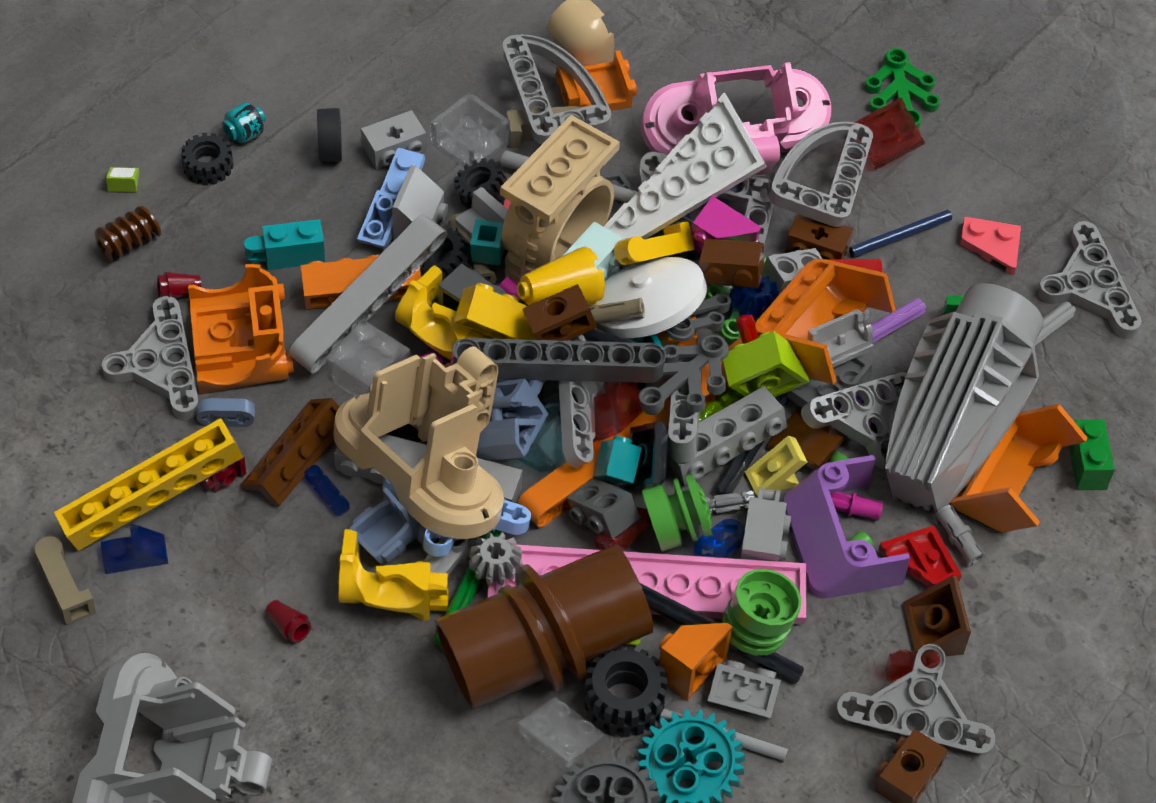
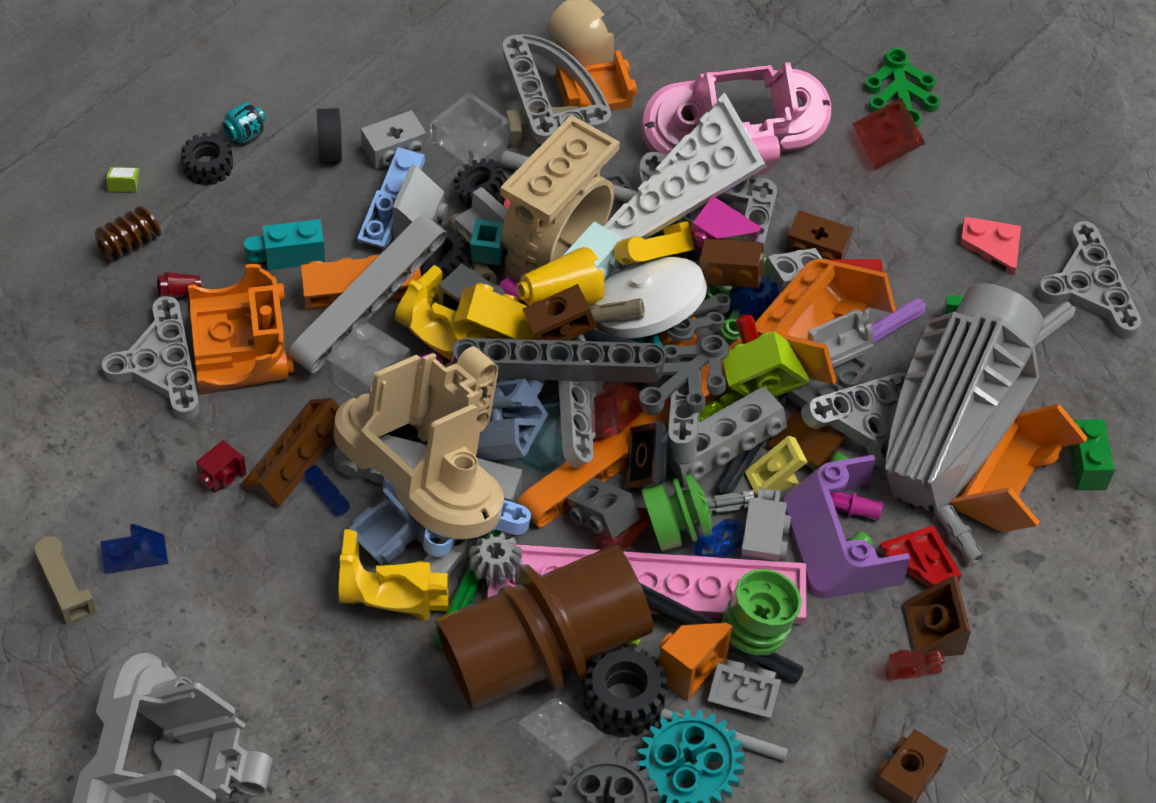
(148, 484): yellow brick -> none
(231, 410): sand blue beam -> none
(288, 621): dark red cone -> none
(617, 461): teal brick -> none
(824, 202): light grey beam -> none
(900, 233): dark blue bar -> none
(935, 710): light grey beam -> none

